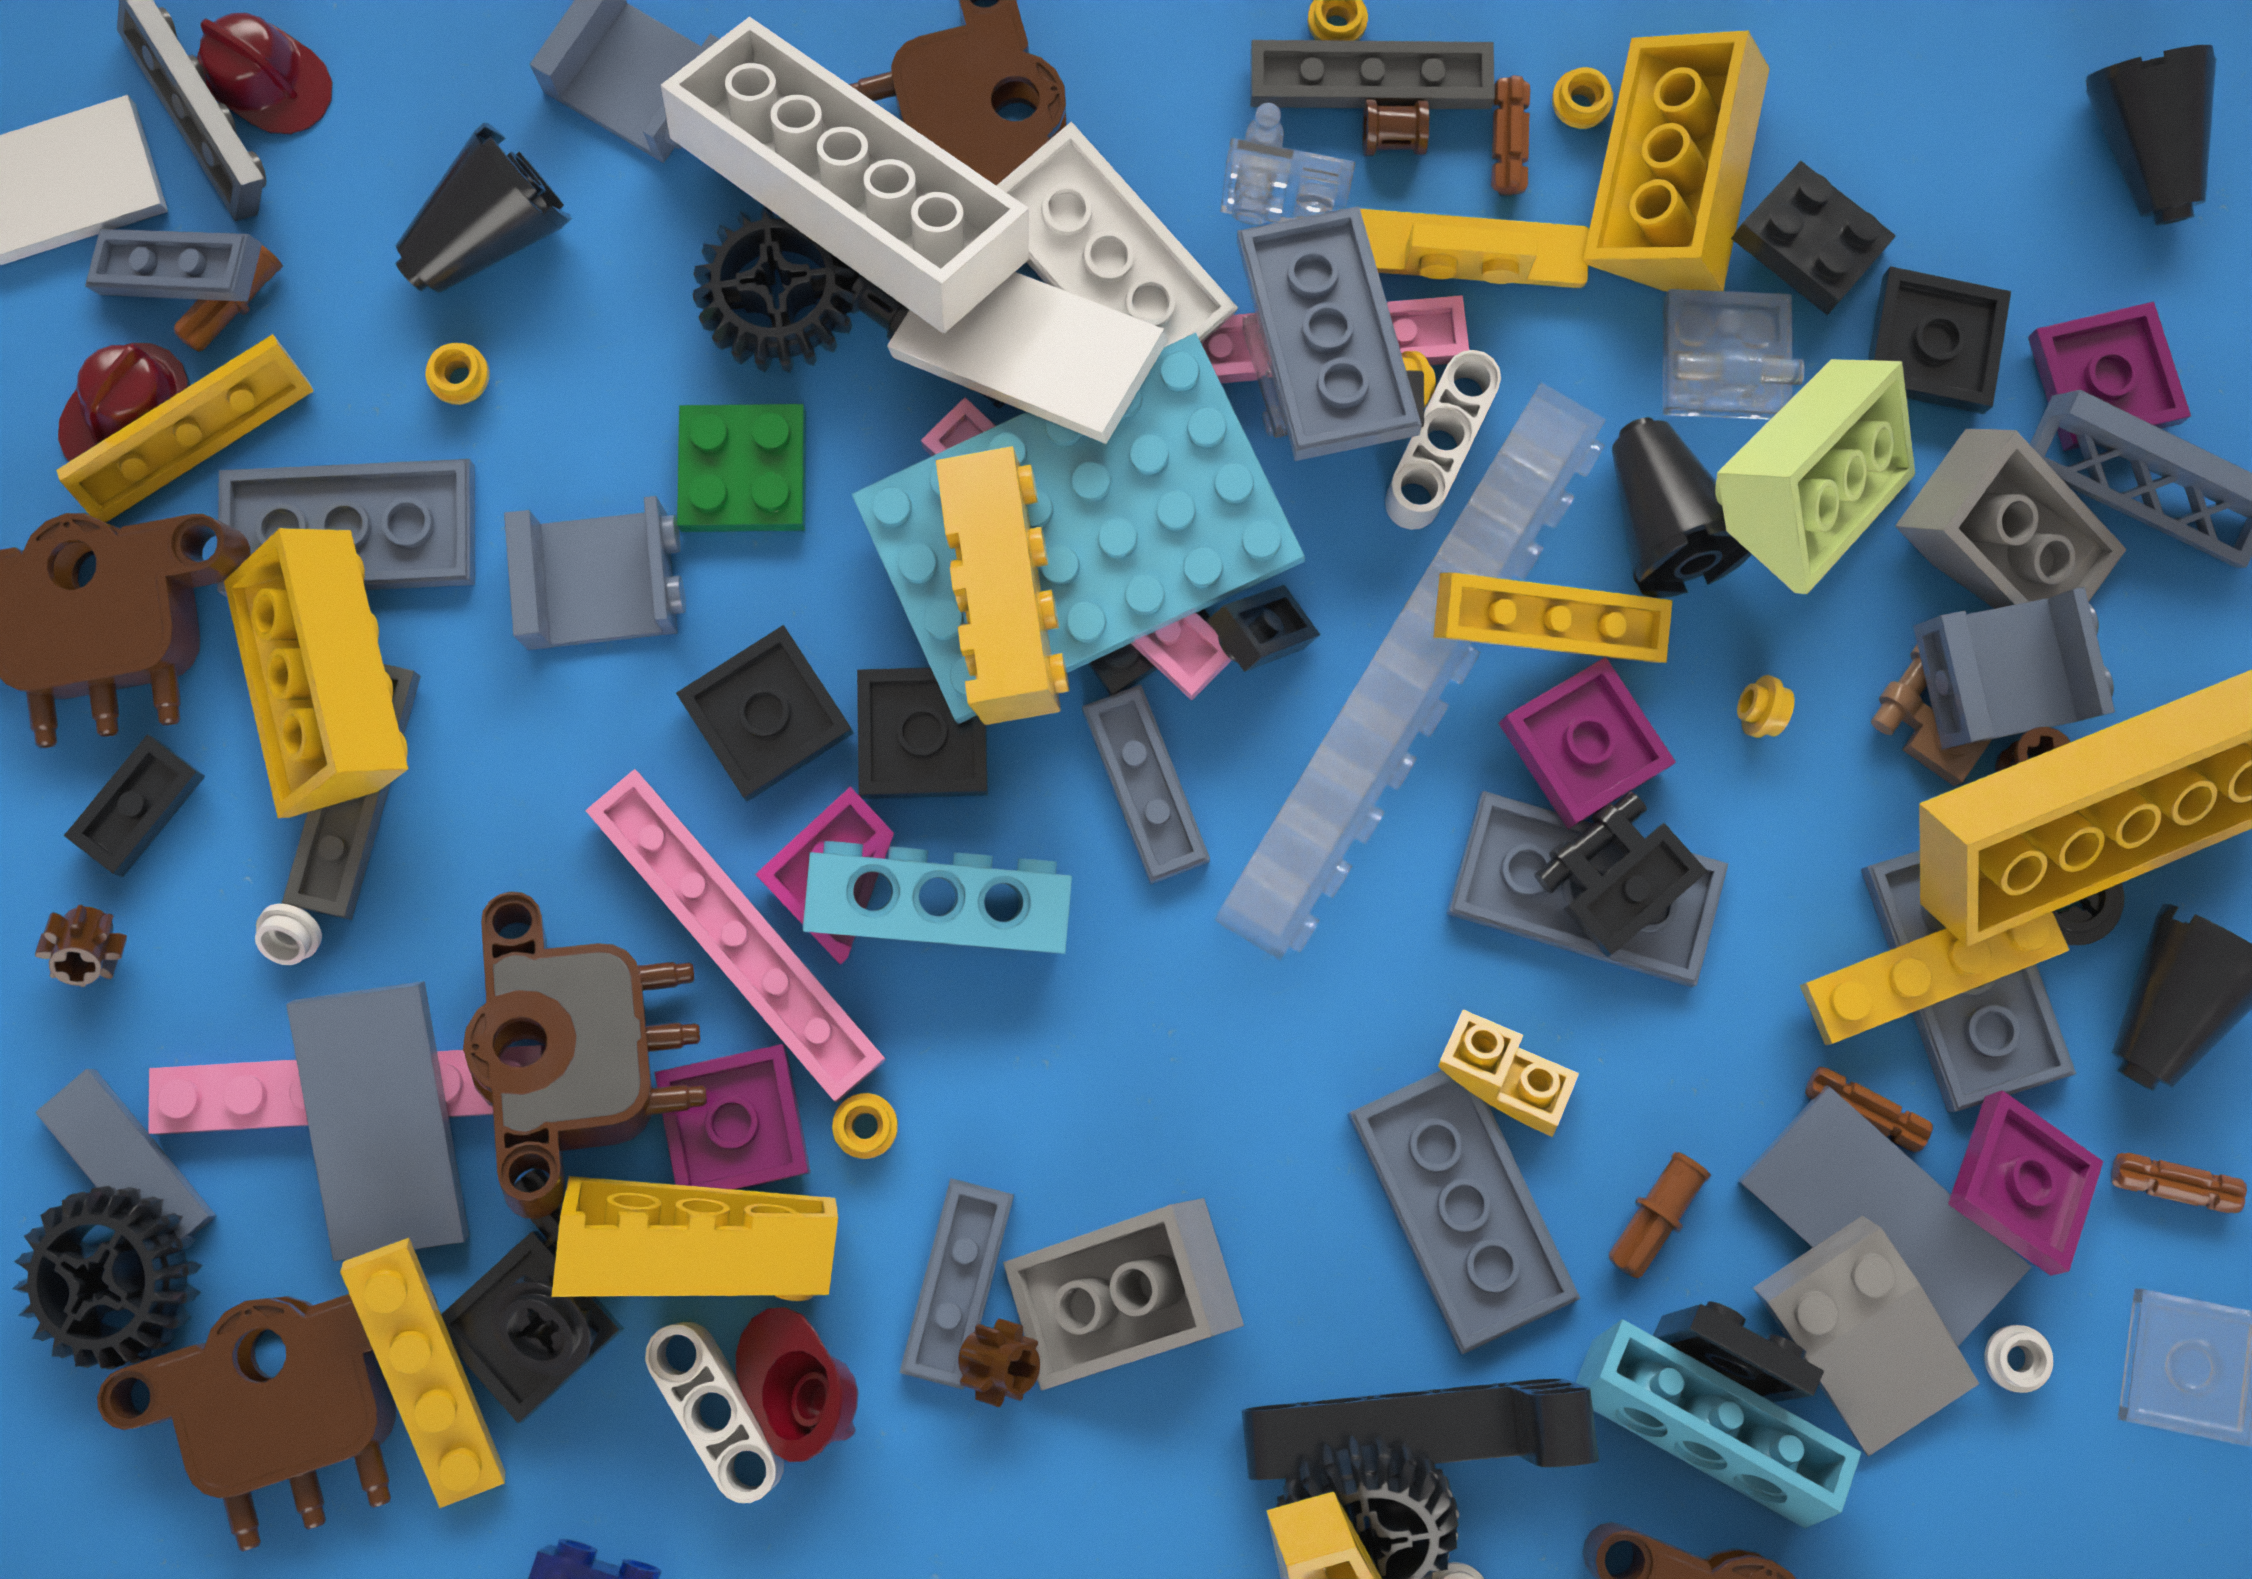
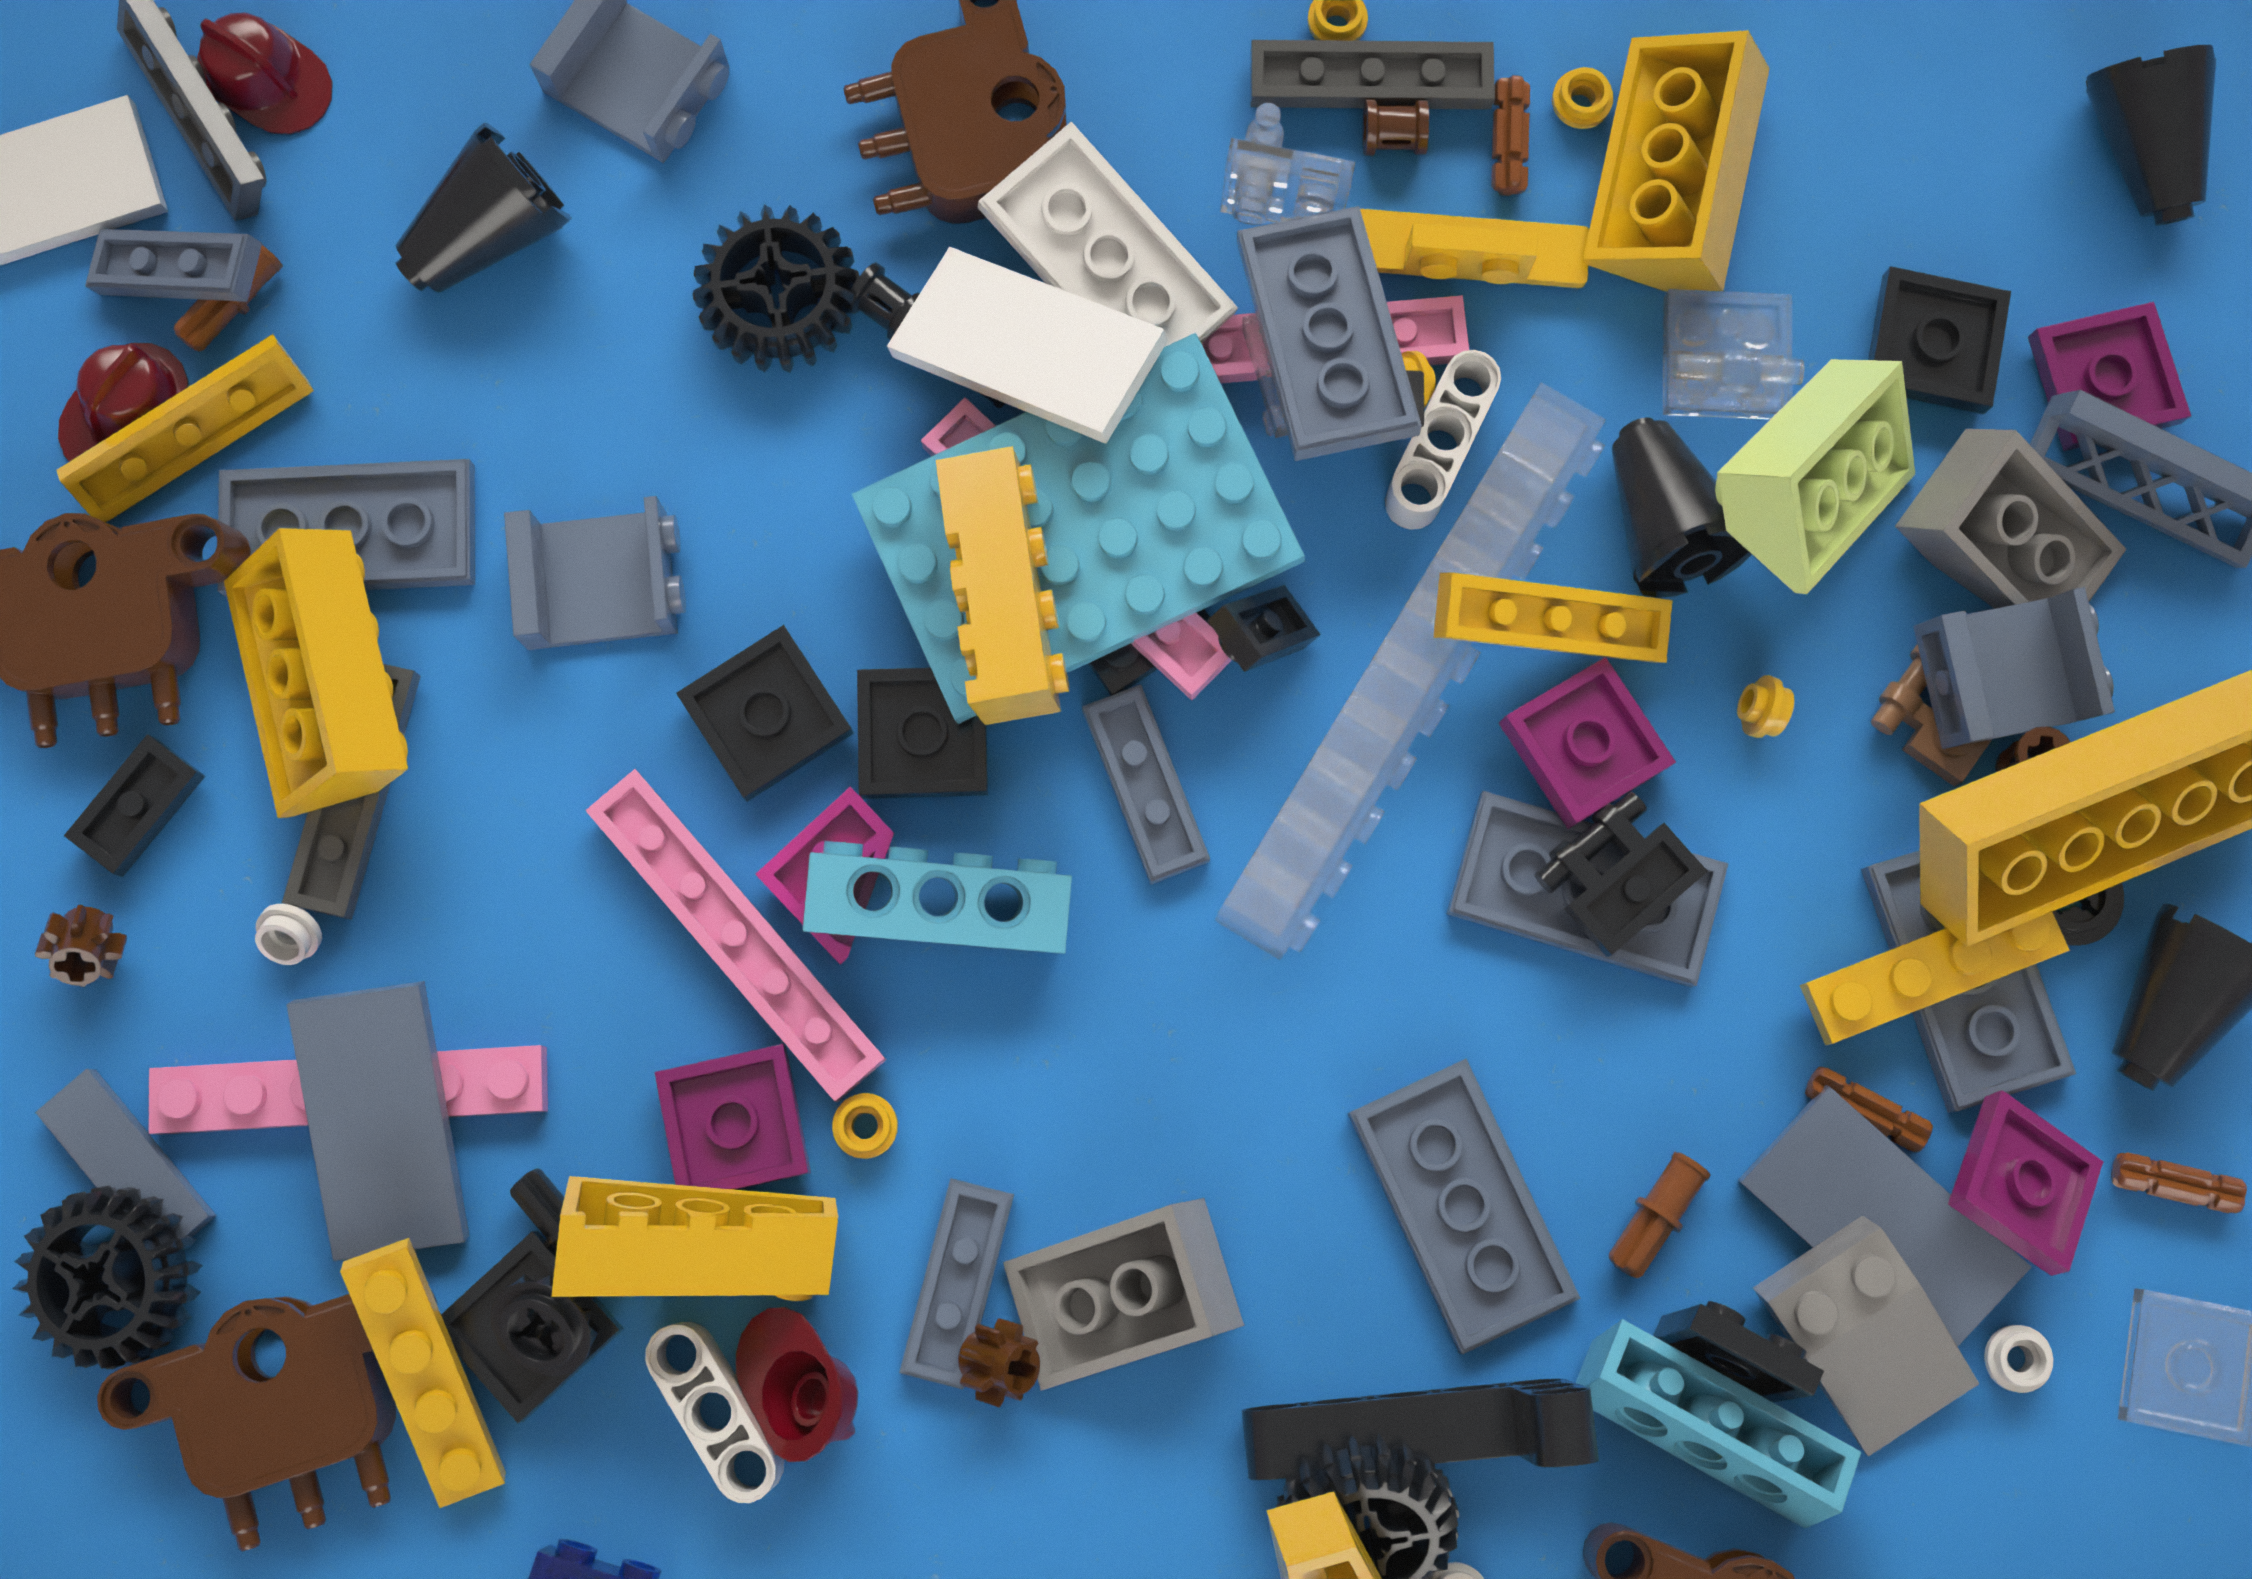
(445, 361): yellow plate -> none
(596, 1064): reddish brown piece -> none
(741, 468): green plate -> none
(847, 173): white brick -> none
(1514, 1081): yellow slope -> none
(1813, 237): black plate -> none

